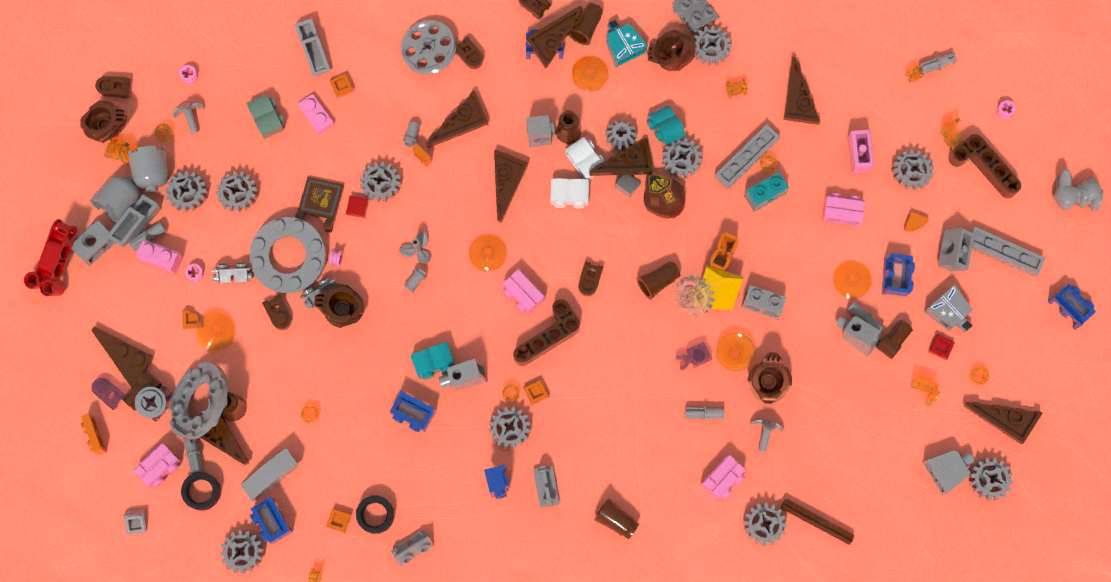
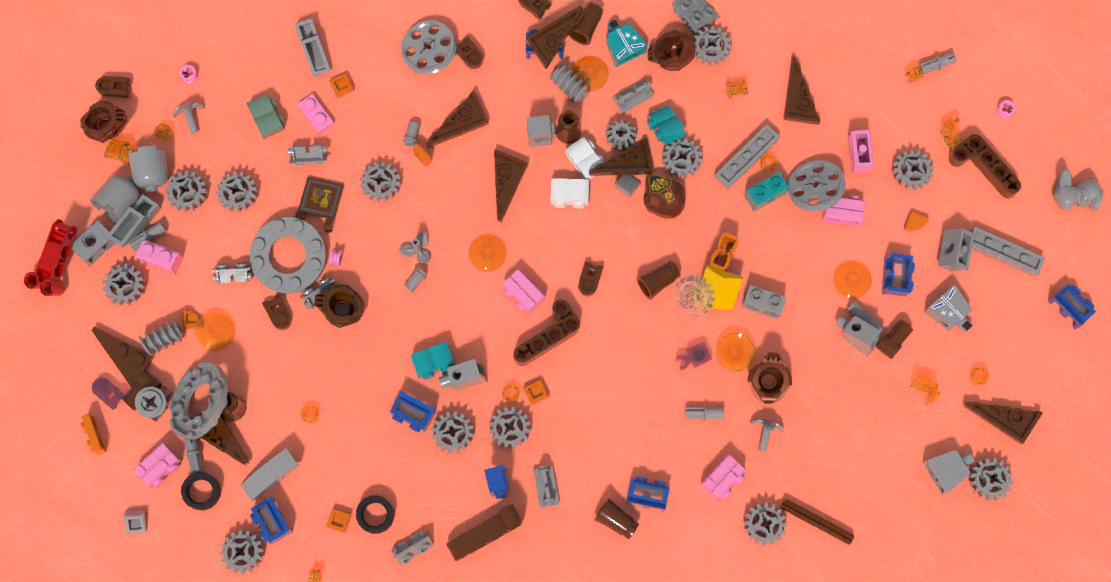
(119, 277): none -> light grey gear
(161, 338): none -> light grey piece
(190, 268): bright pink bush -> none
(317, 154): none -> light grey hinge
(357, 206): red tile -> none
(443, 434): none -> light grey gear
(485, 533): none -> reddish brown beam
(570, 84): none -> light grey piece
(633, 96): none -> light grey hinge
(648, 494): none -> blue window
(820, 192): none -> light grey wedge
(941, 347): red tile -> none

